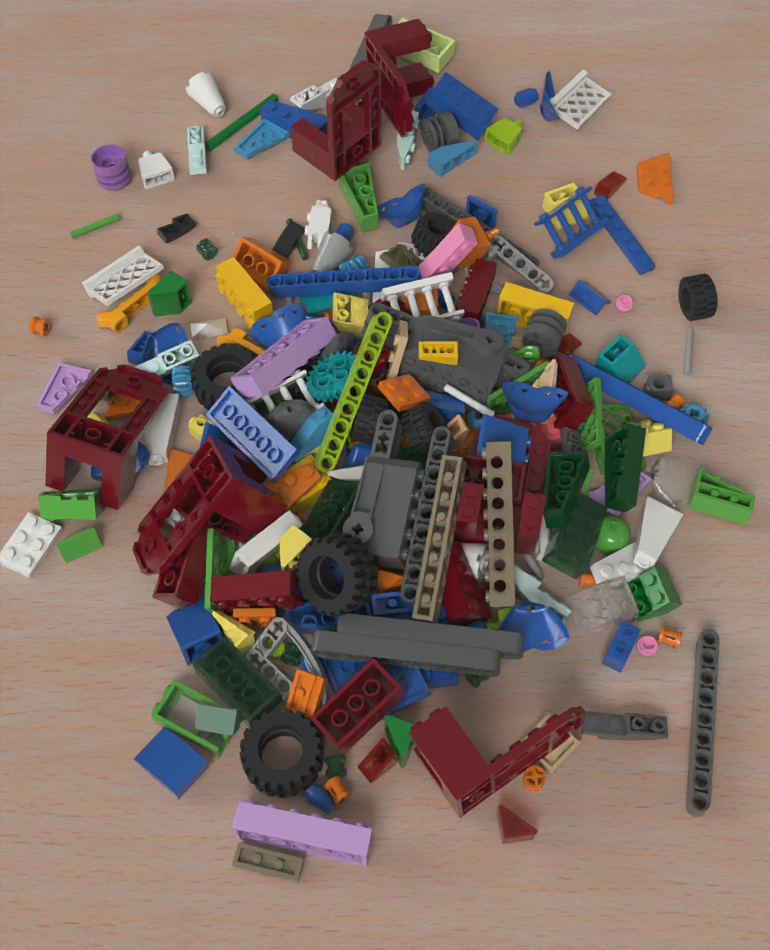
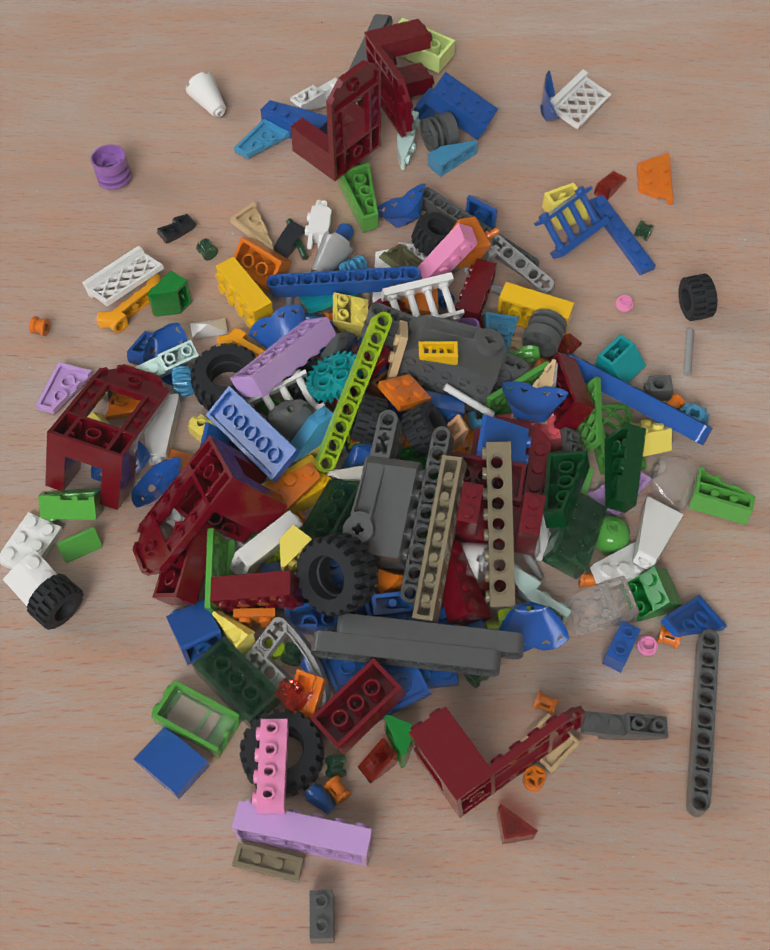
(28, 575): none -> white slope
(55, 601): none -> black tyre
(94, 226): bright green bar -> none
(155, 169): white torso -> none
(167, 470): none -> blue piece
(197, 150): light aqua slope -> none
(217, 719): sand green slope -> none
(239, 123): green axle -> none
(251, 224): none -> tan wing
(272, 766): none -> bright pink brick
(293, 694): none -> clear red brick
(321, 916): none -> dark grey brick
(504, 135): lime torso -> none
(526, 97): blue brick -> none
(545, 702): none -> orange bush
(589, 296): blue panel -> none
(644, 230): none -> clear green wheel
(693, 619): none -> blue wing

